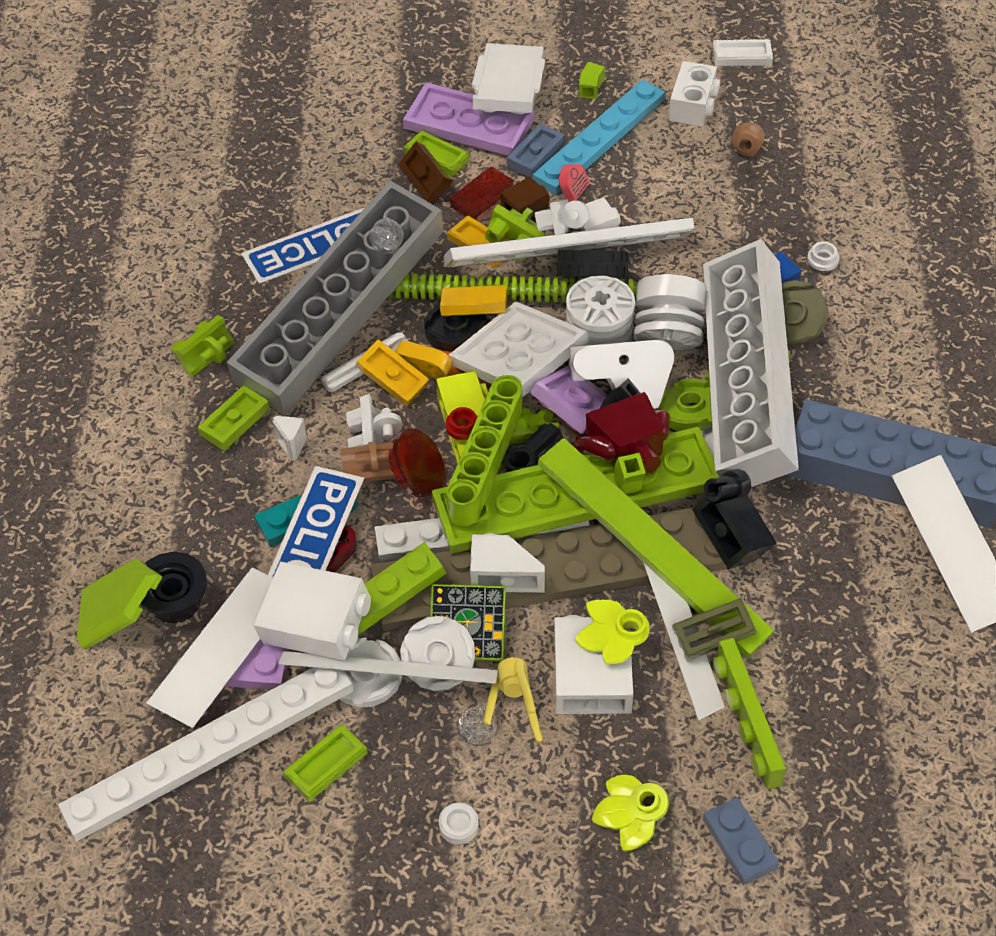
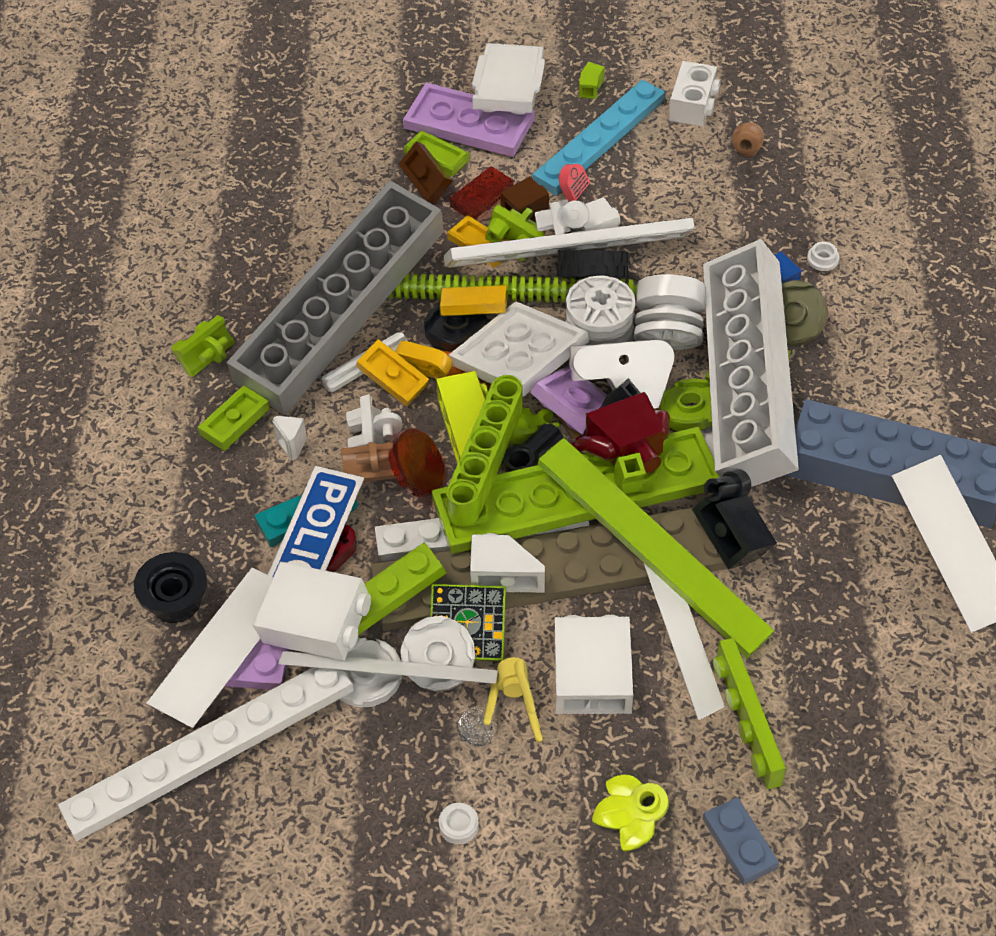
(114, 601): lime tile -> none
(296, 249): sticker -> none
(325, 762): lime tile -> none
(386, 235): clear tile -> none
(456, 420): red plate -> none
(535, 150): sand blue plate -> none
(608, 631): neon yellow plate -> none
(685, 641): olive tile -> none
(742, 52): white tile -> none

